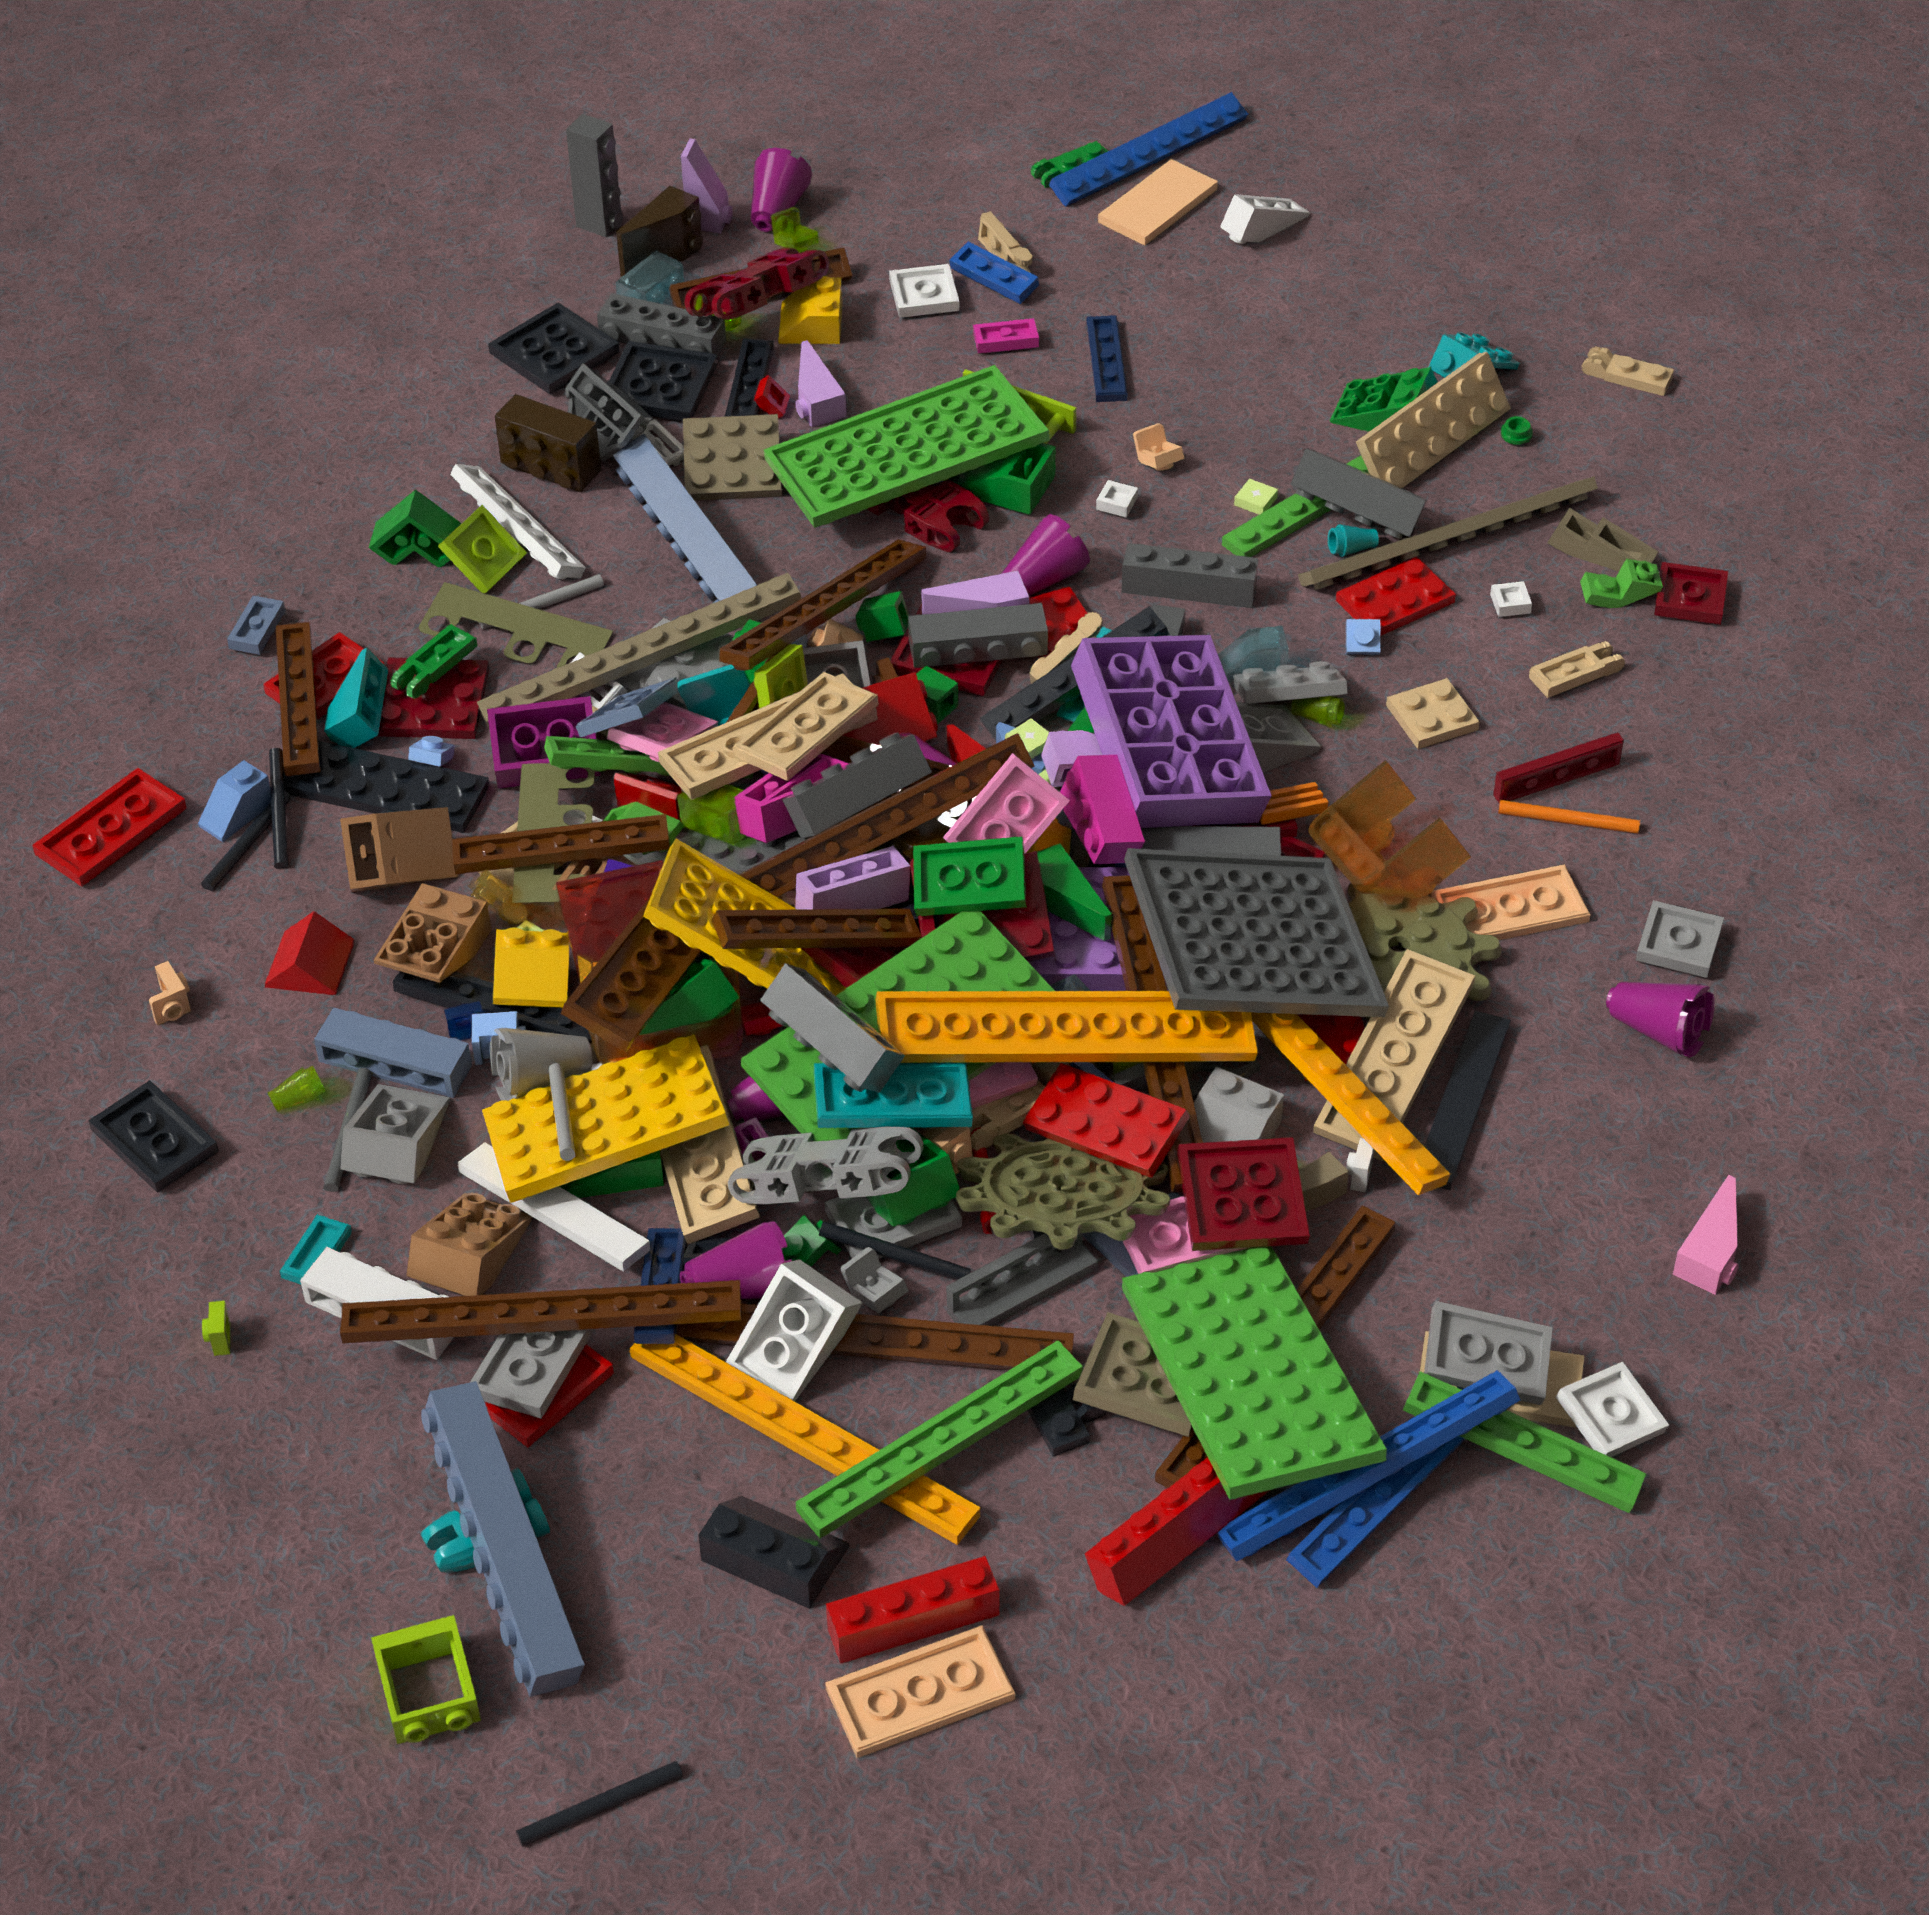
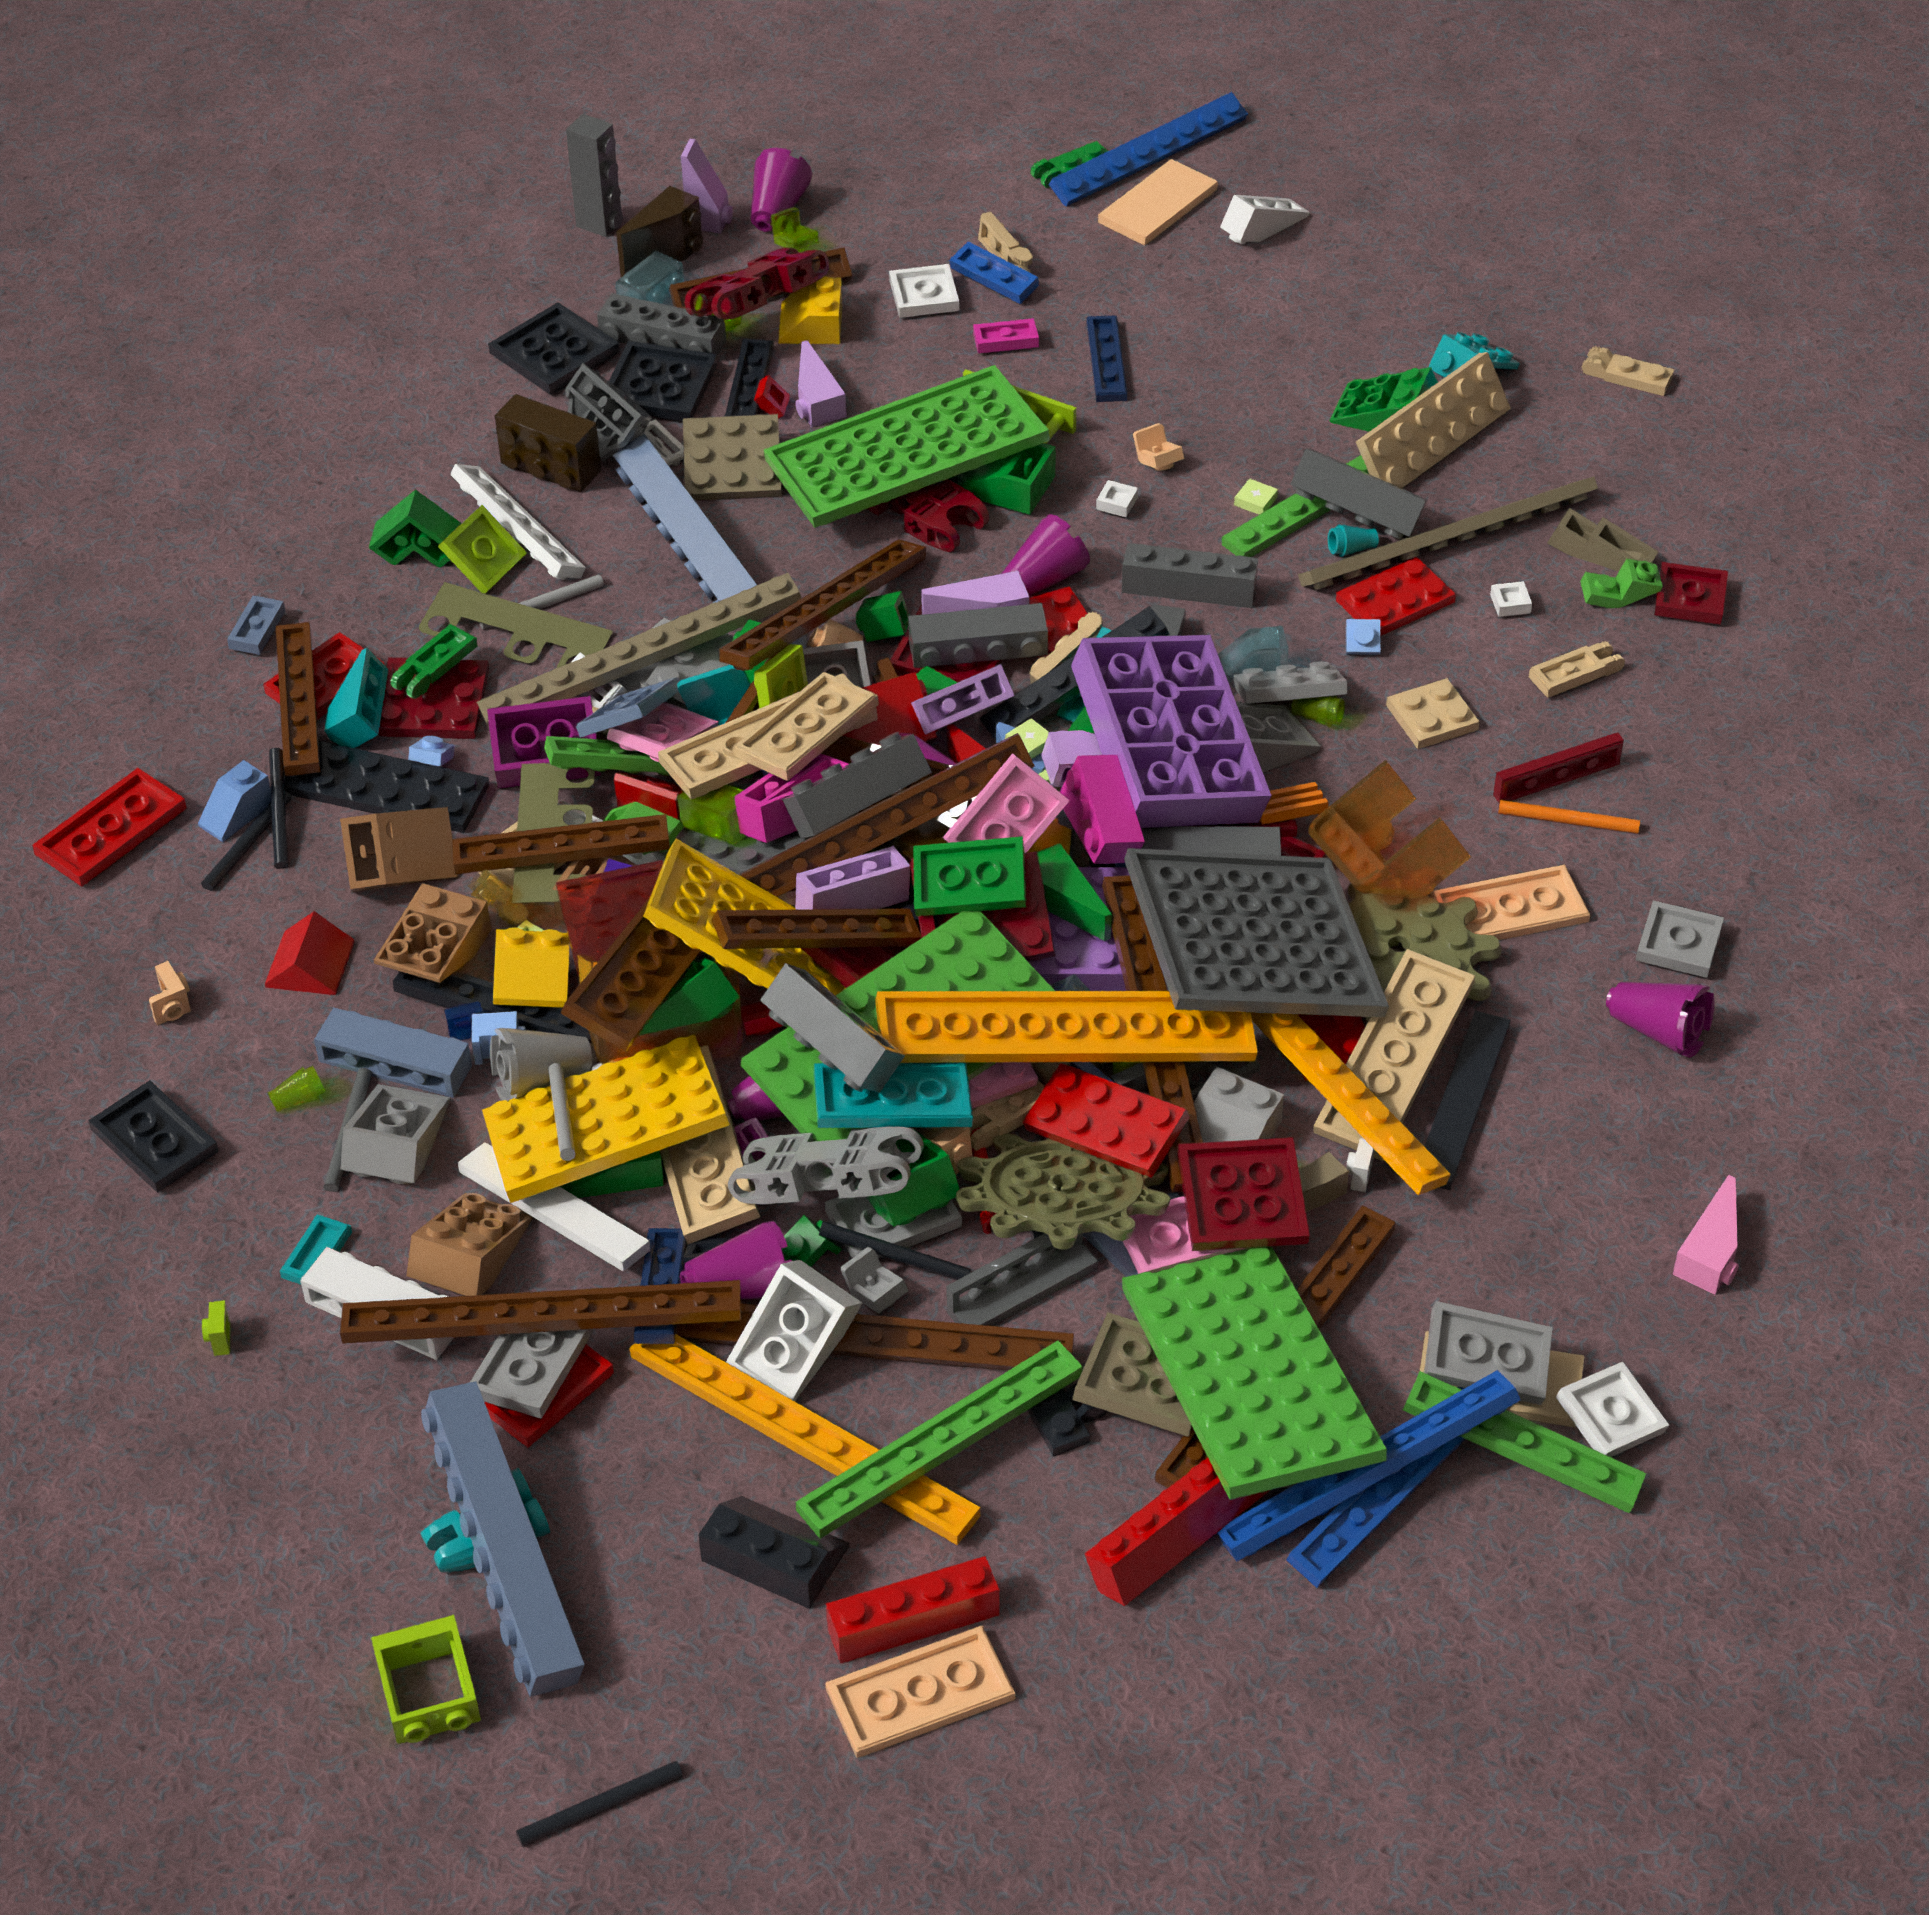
(963, 699): none -> lavender slope
(1517, 430): green plate -> none

